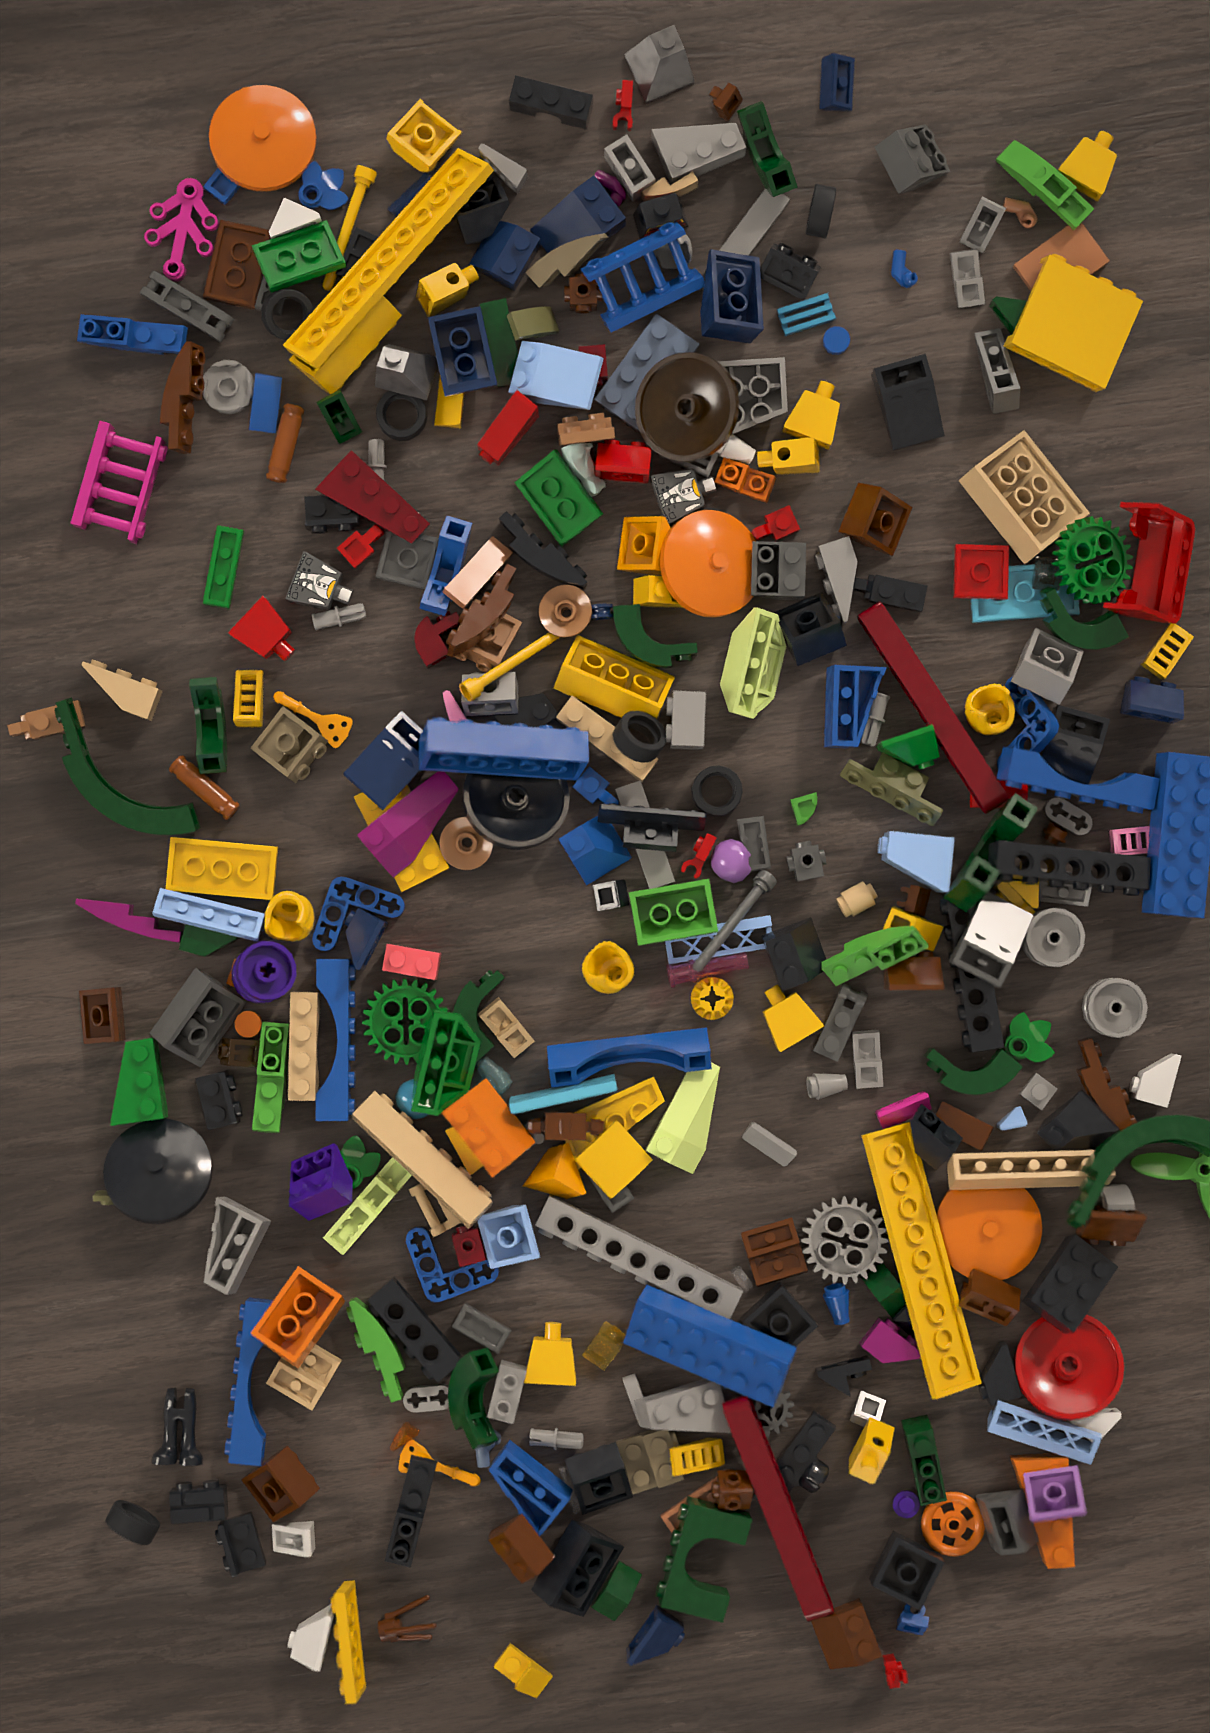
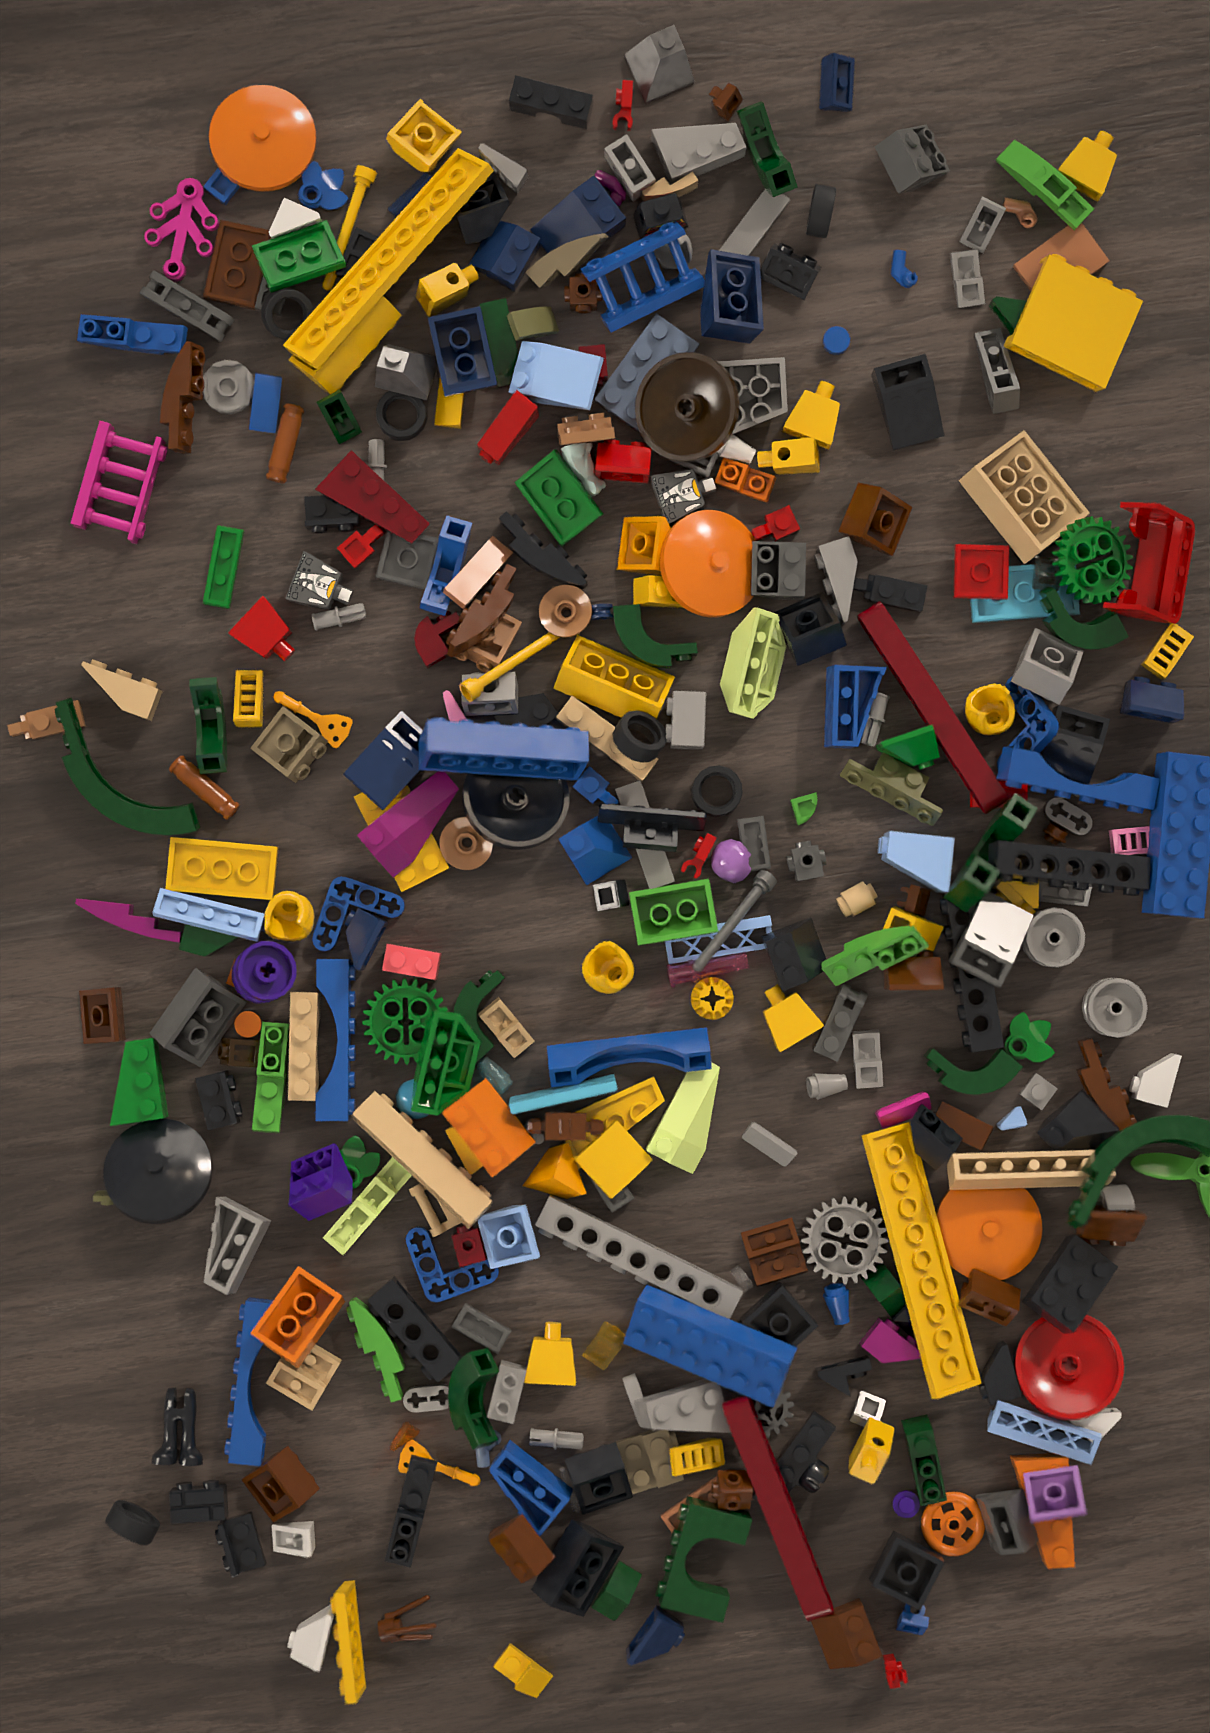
(803, 304): dark azure tile -> none

